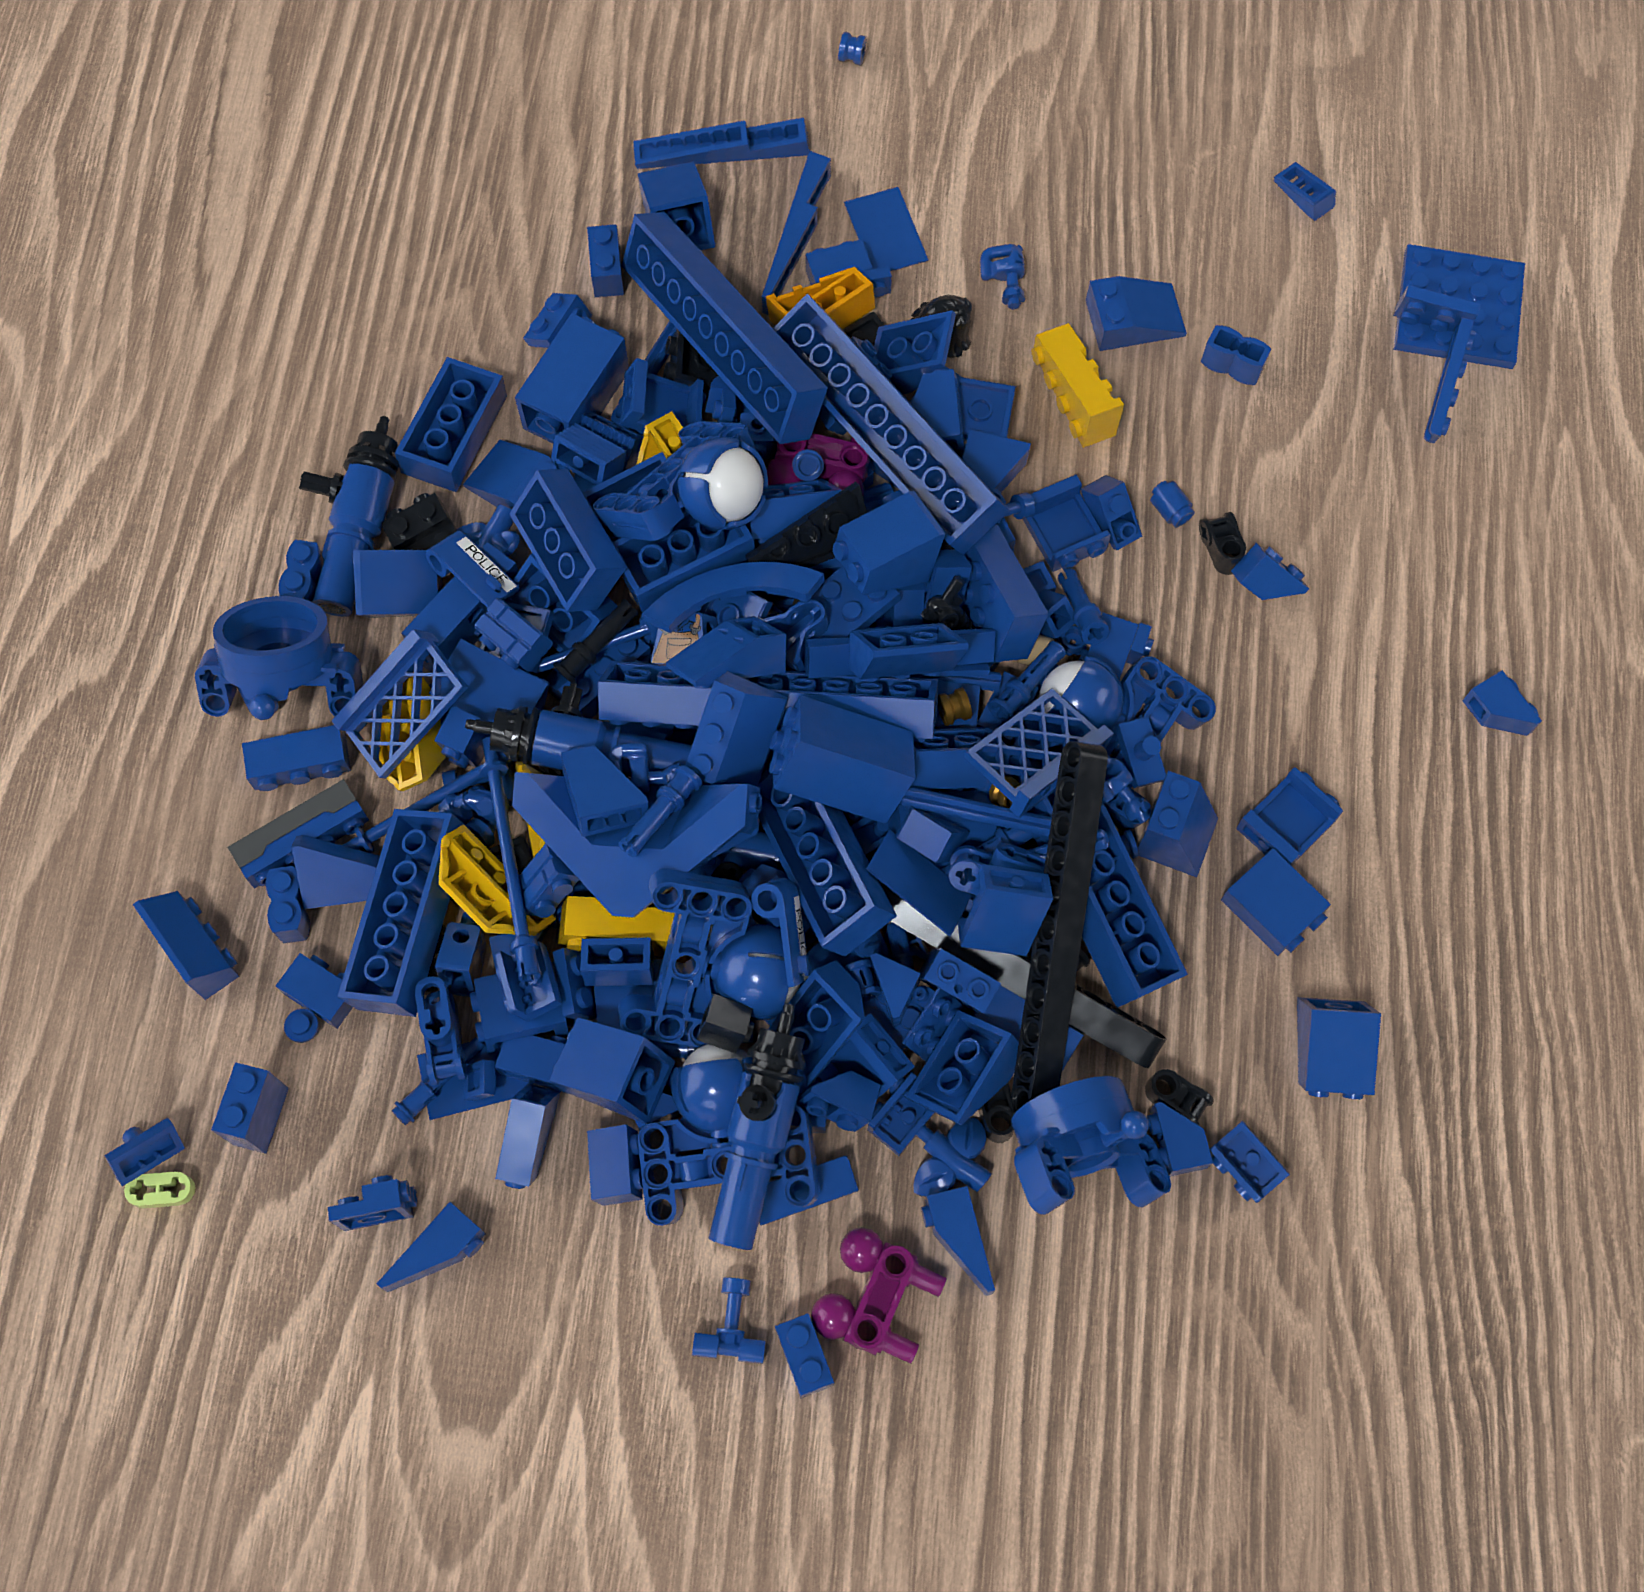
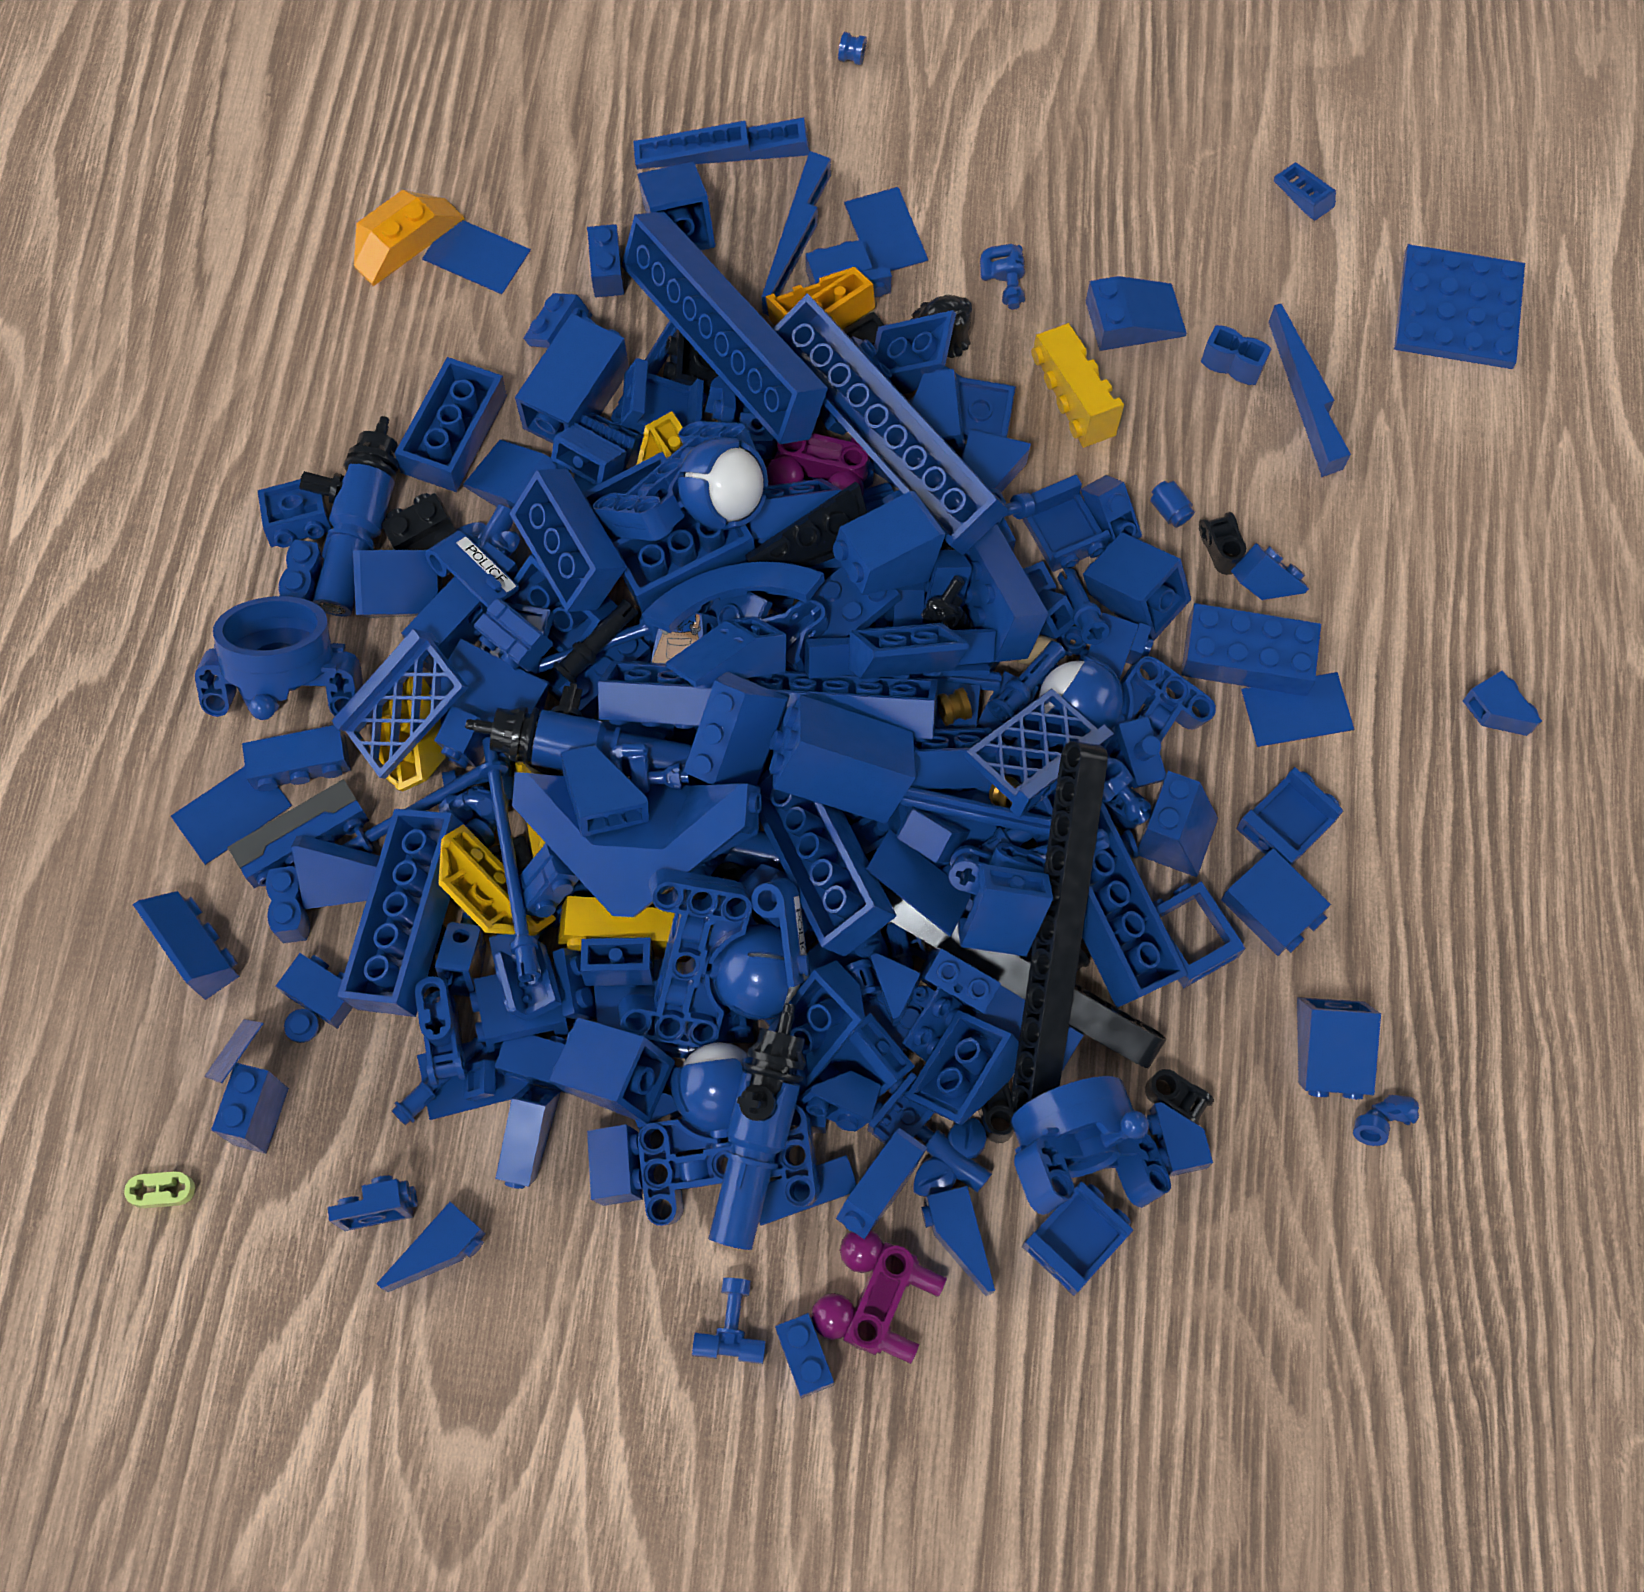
(143, 1150): blue tile -> none
(227, 815): none -> blue piece
(233, 1050): none -> piece
(292, 514): none -> blue plate
(400, 232): none -> light orange wedge
(477, 256): none -> blue piece
(669, 800): blue pin -> none
(726, 1024): black brick -> none
(807, 465): blue plate -> none
(881, 1183): none -> blue slope
(1078, 1237): none -> blue panel
(1139, 583): none -> blue slope
(1220, 957): none -> blue window
(1248, 1162): blue bracket -> none
(1251, 649): none -> blue brick
(1291, 717): none -> blue piece
(1310, 395): none -> blue slope
(1373, 1126): none -> blue arm
(1442, 314): blue bracket -> none

